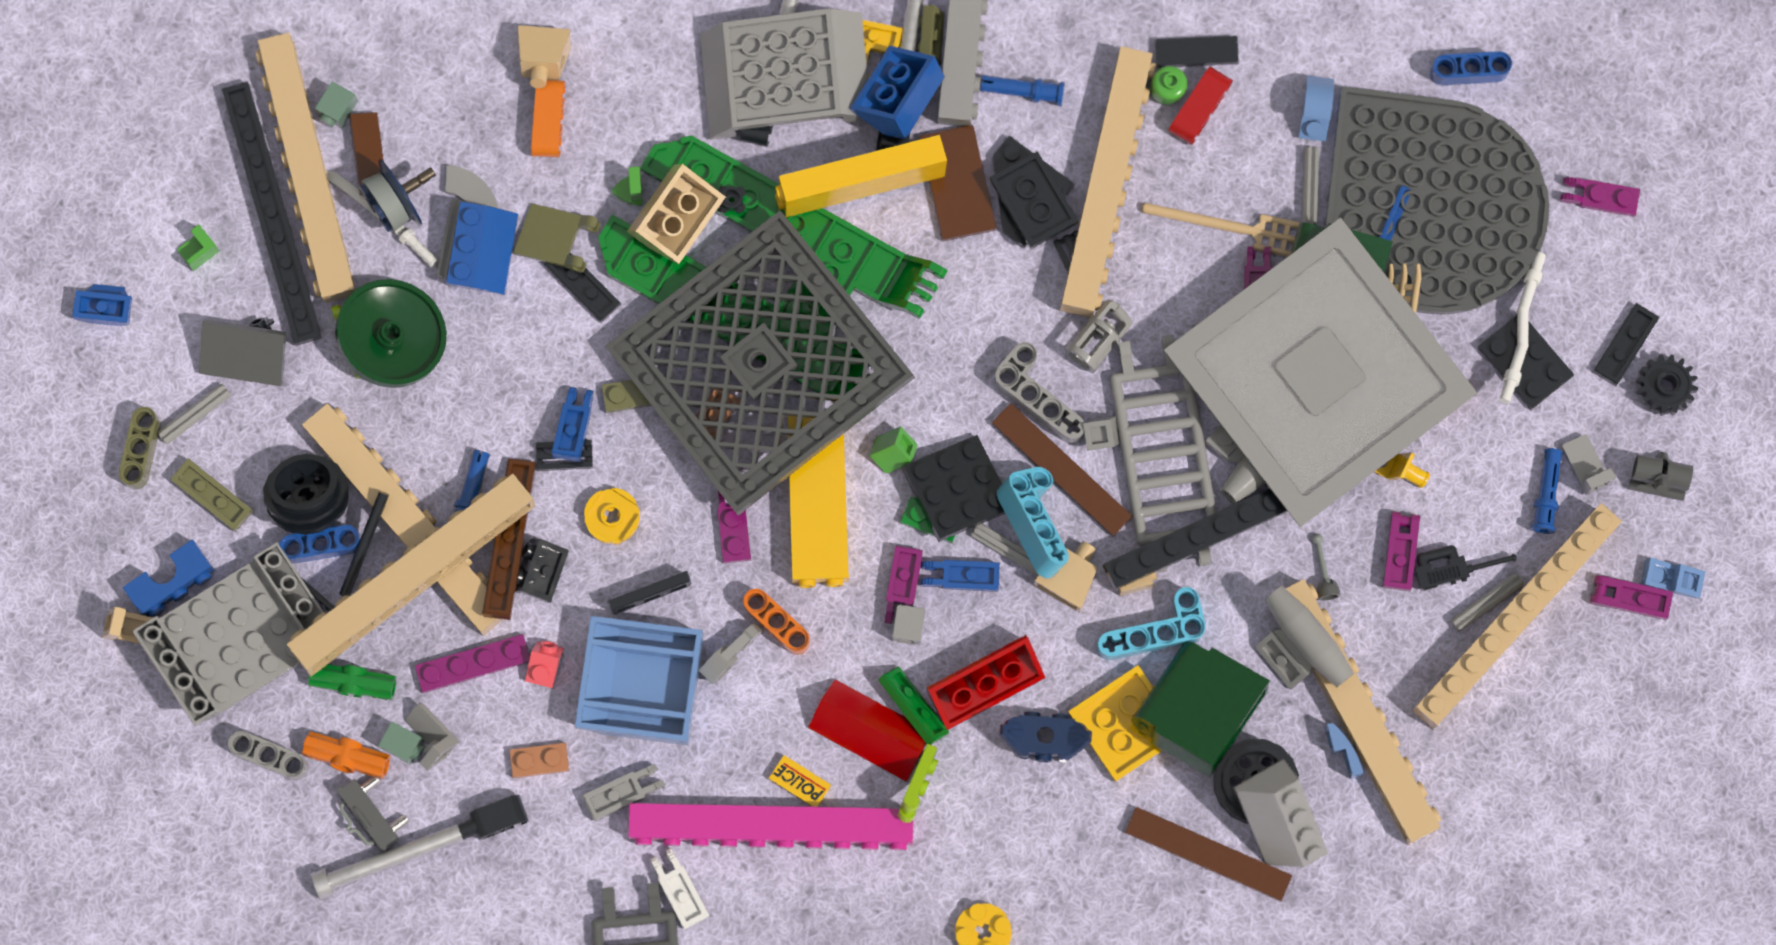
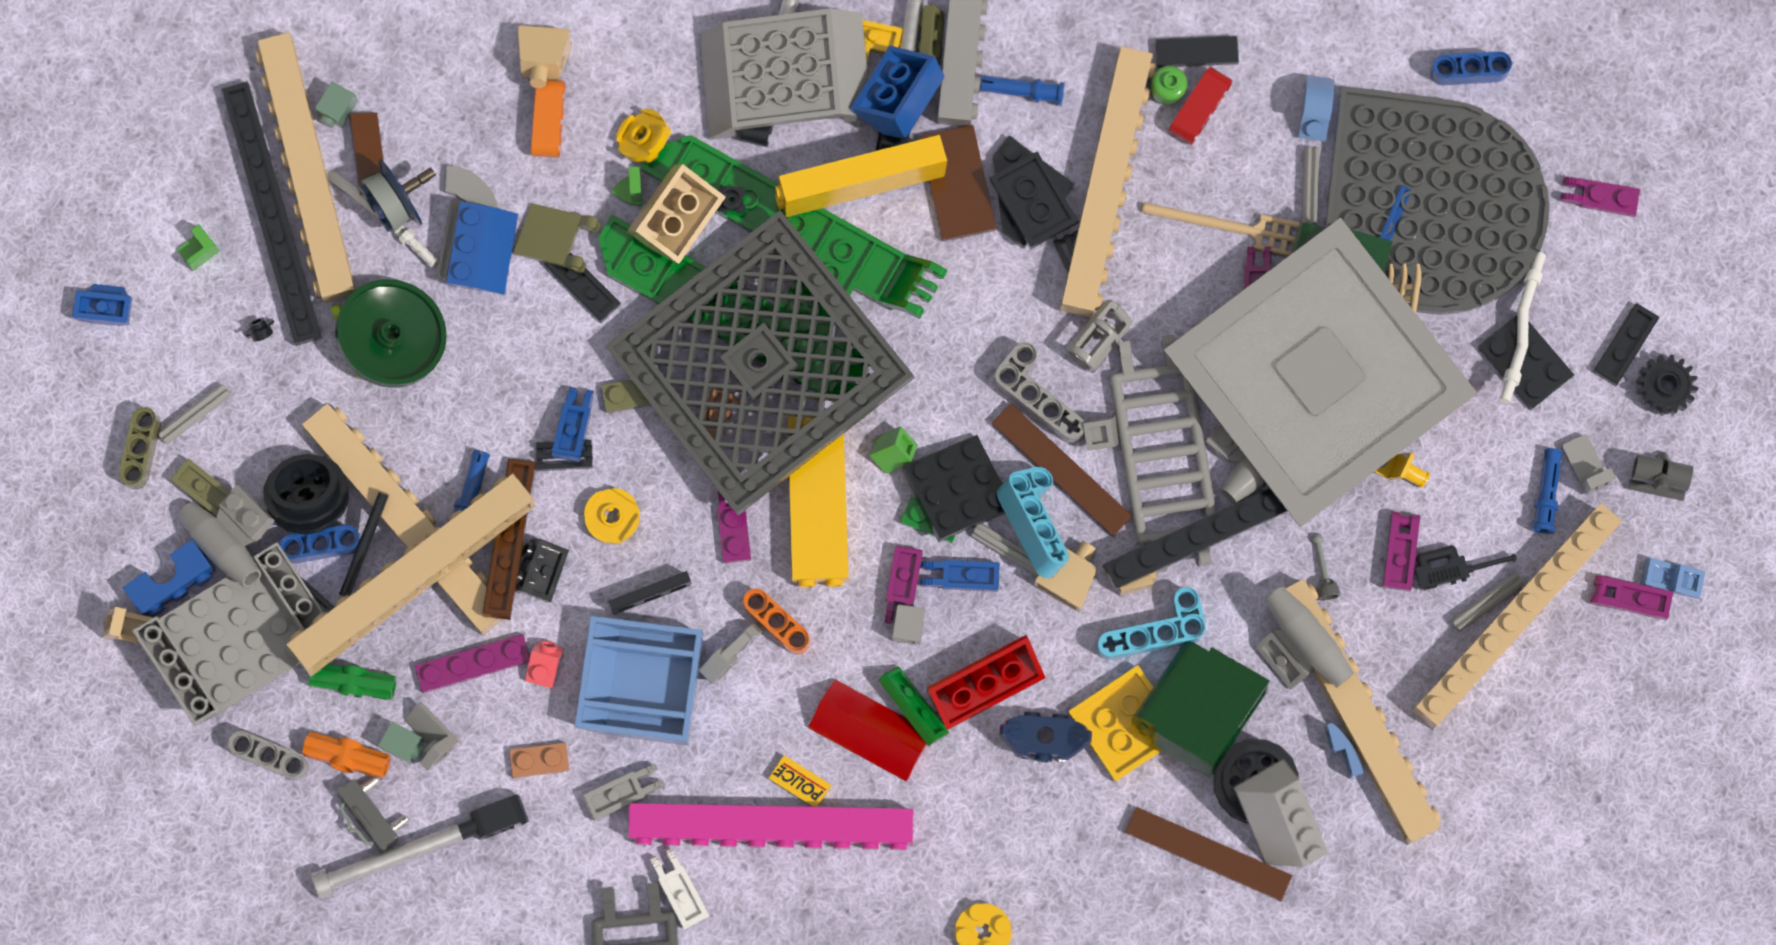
(225, 536): none -> light grey plate
(242, 352): dark grey tile -> none
(650, 145): none -> yellow plate
(918, 784): lime plate -> none

